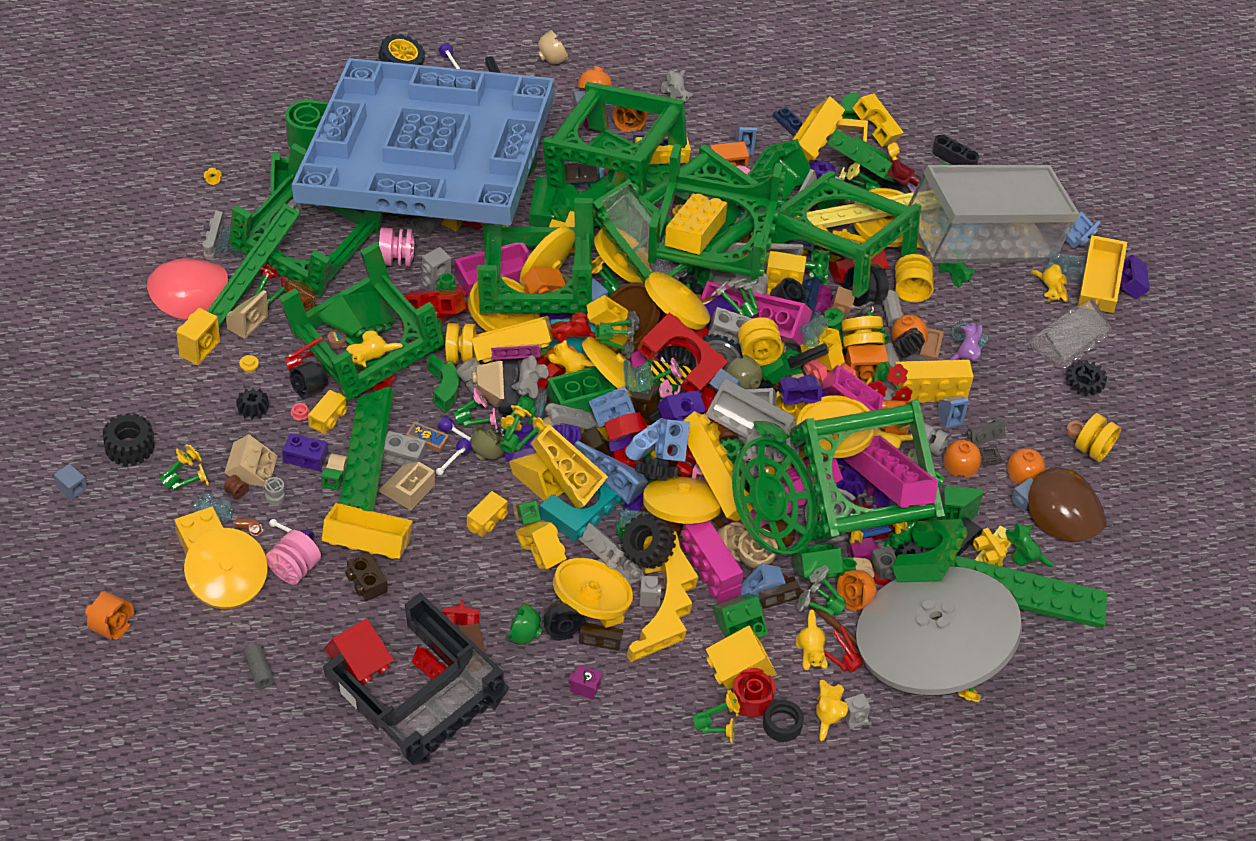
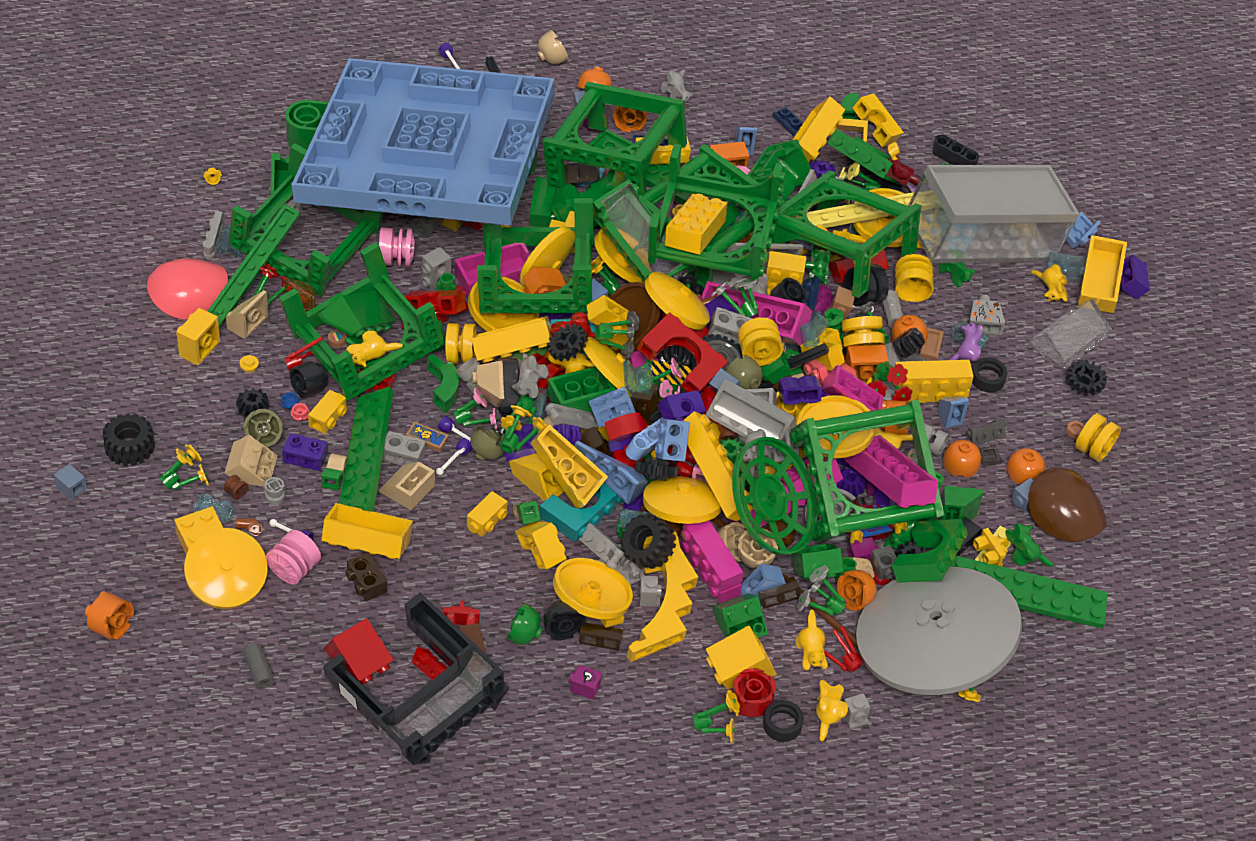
(264, 426): none -> olive cylinder
(289, 400): none -> blue plate
(402, 48): wheel -> none
(515, 351): magenta piece -> none
(567, 342): none -> black gear
(765, 427): green dish -> none
(988, 315): none -> light grey torso
(989, 364): none -> black tyre

